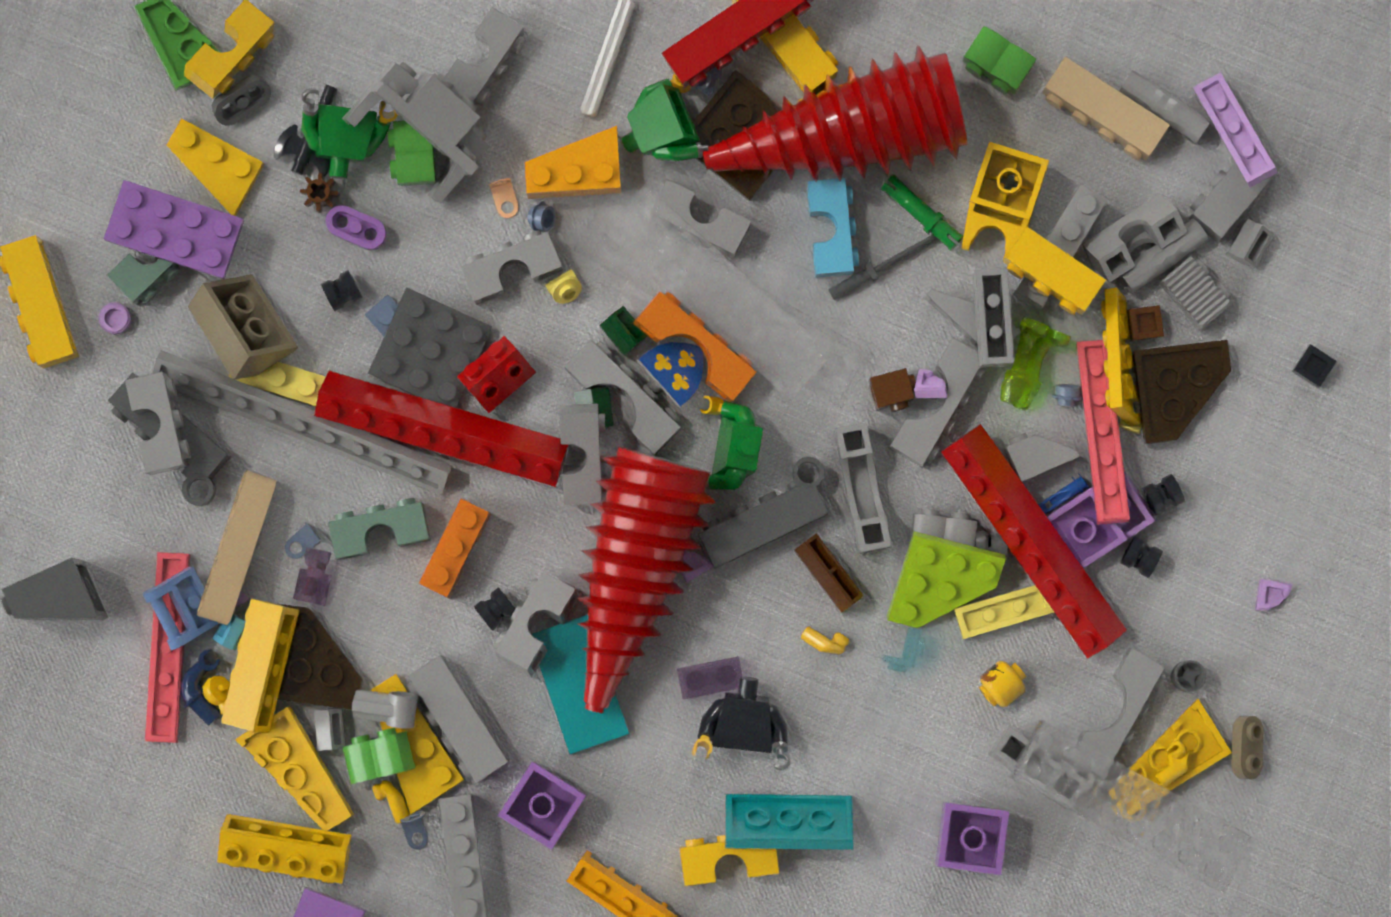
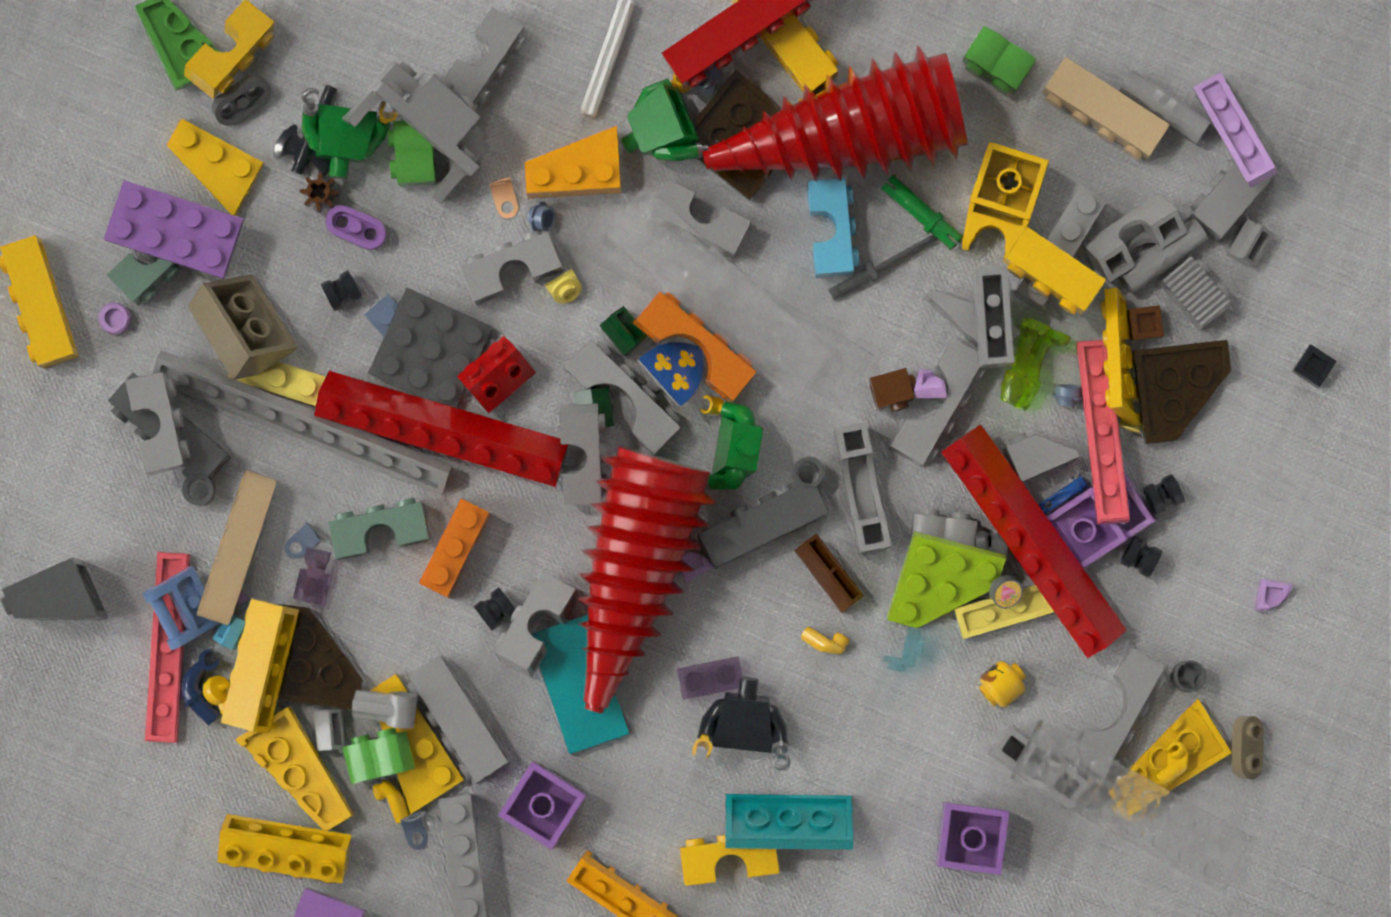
(1005, 591): none -> tile

